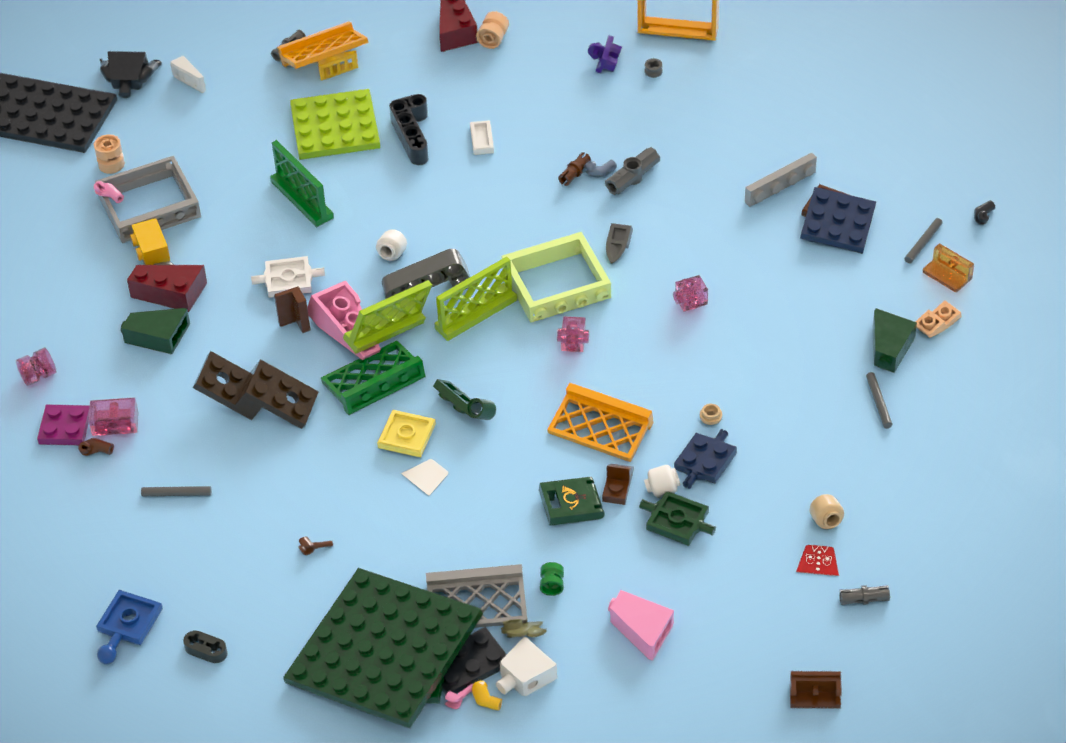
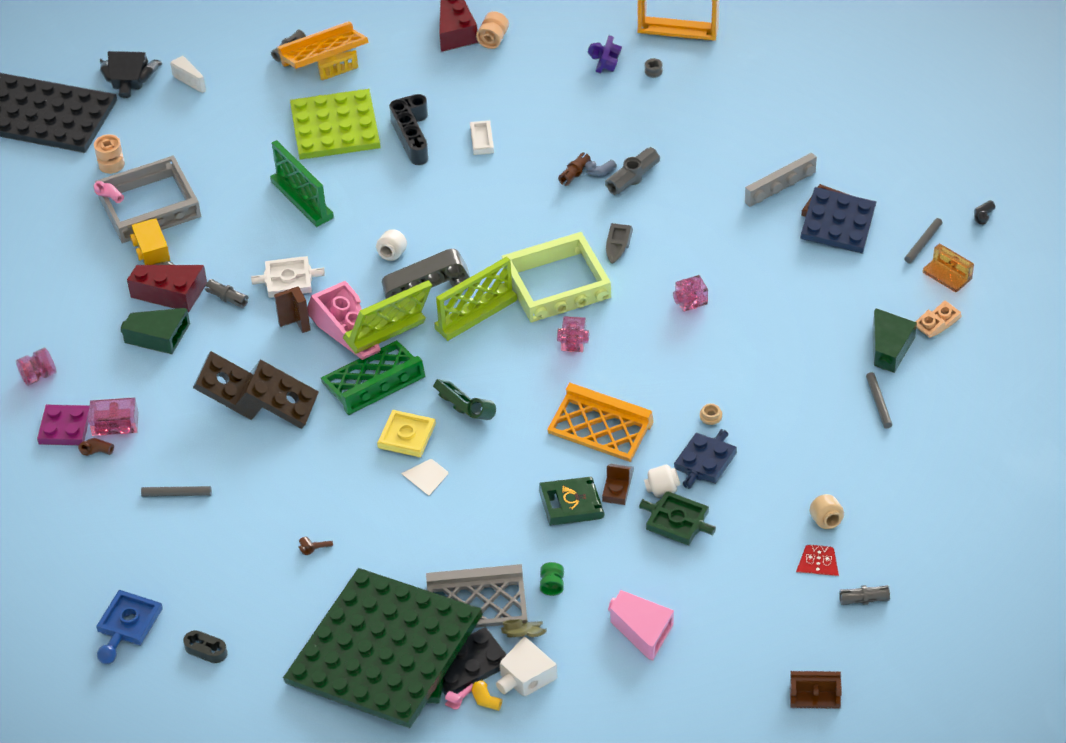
(226, 293): none -> dark grey pin

